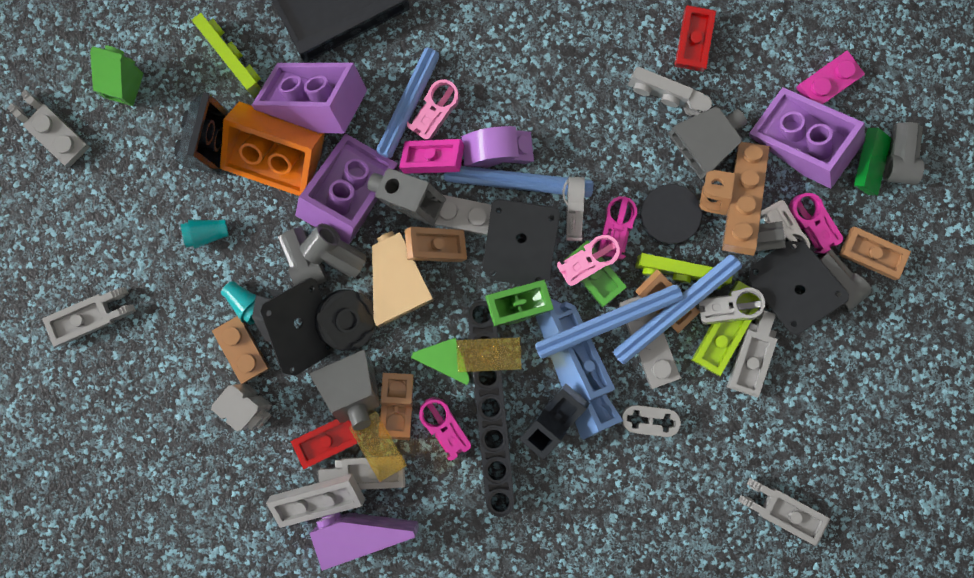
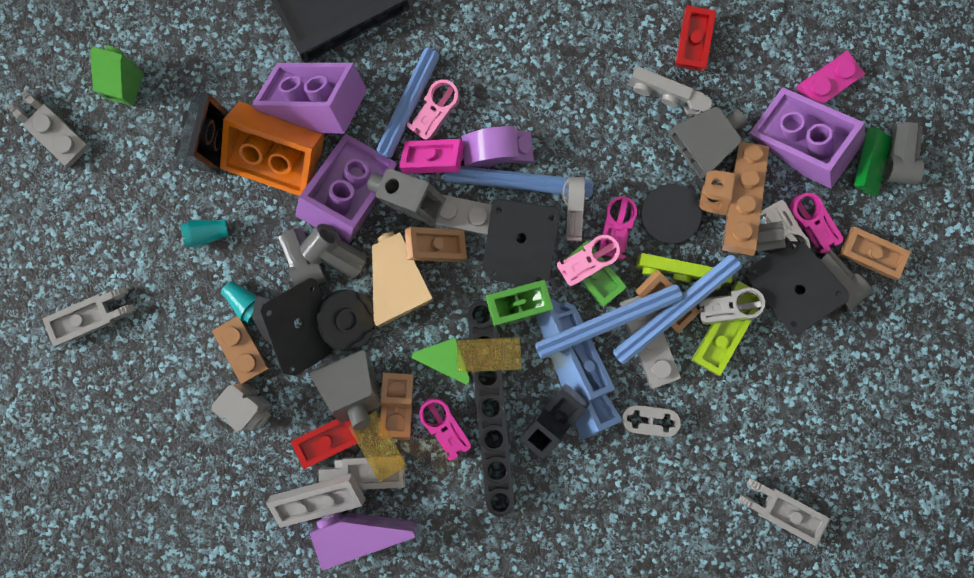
(228, 53): lime plate -> none
(754, 356): light grey hinge -> none

